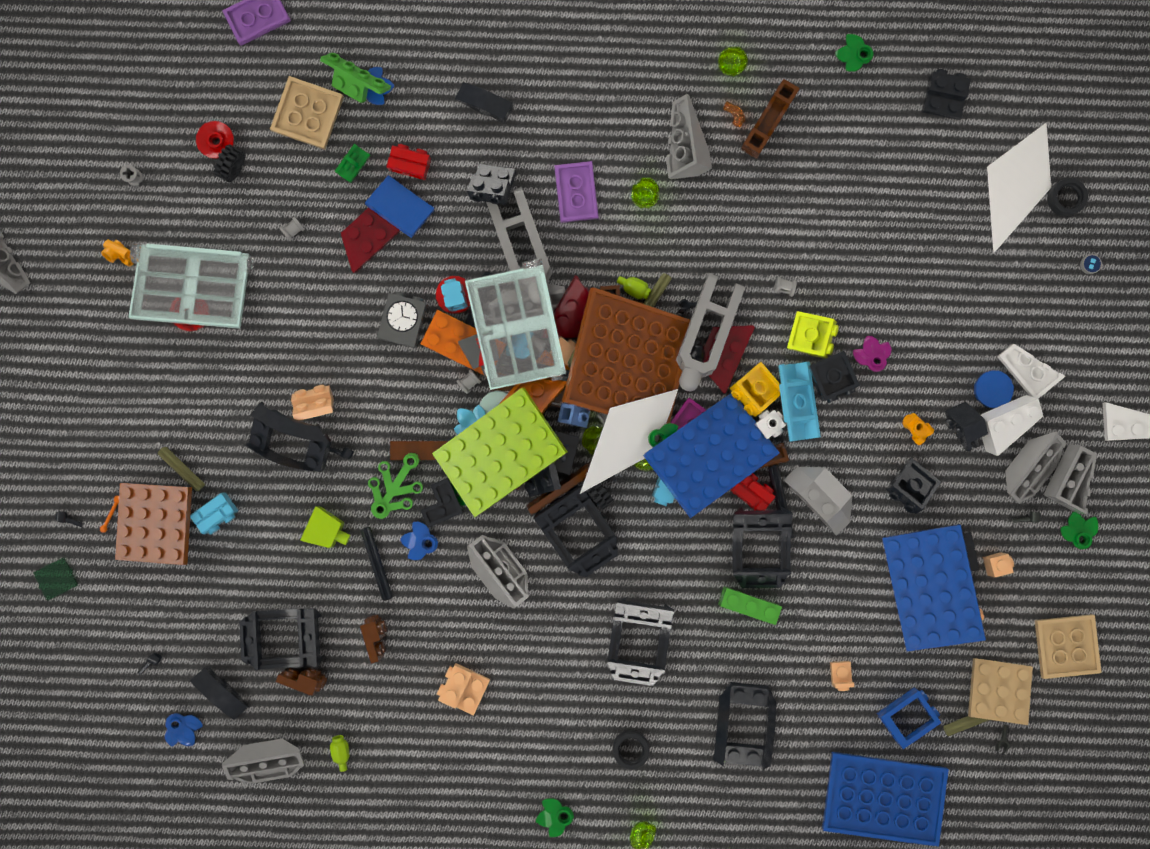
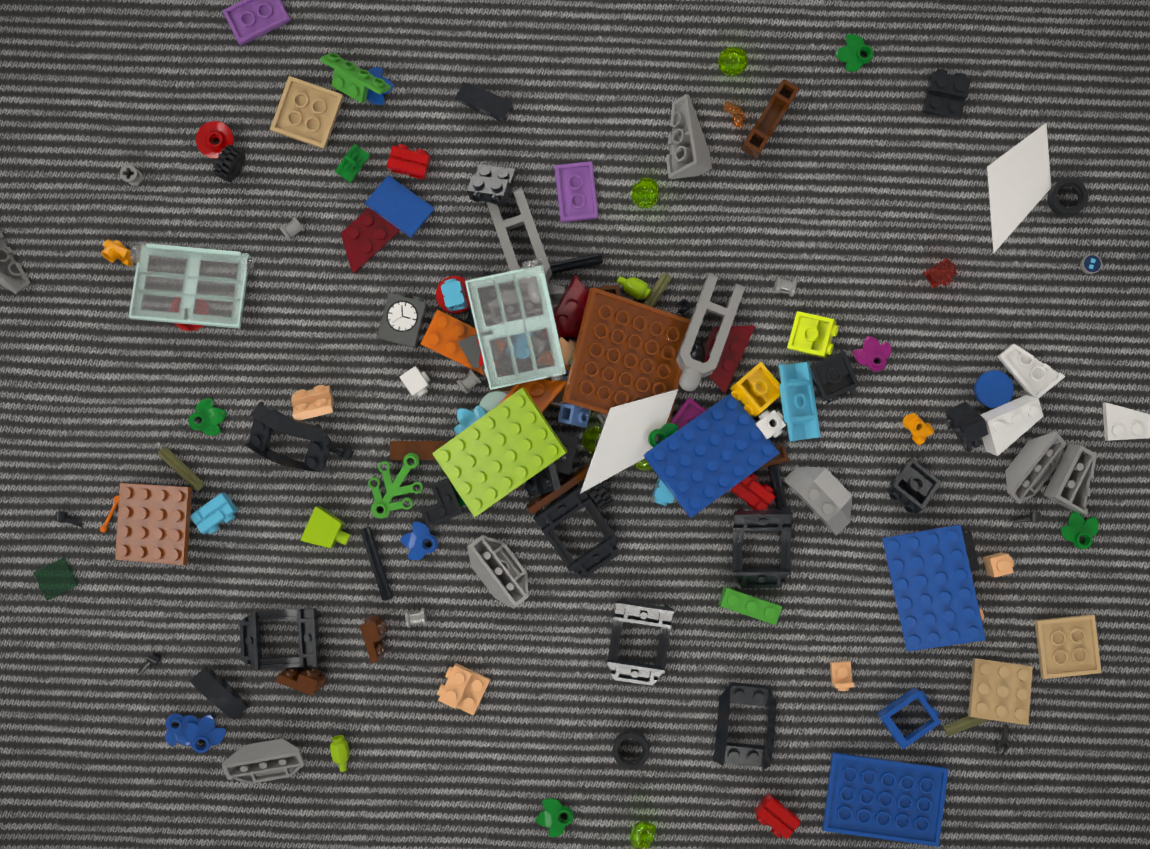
(205, 731): none -> blue plate
(210, 417): none -> green plate
(415, 617): none -> light grey bush
(416, 381): none -> white brick
(576, 263): none -> black axle
(777, 816): none -> red brick
(941, 273): none -> clear red brick

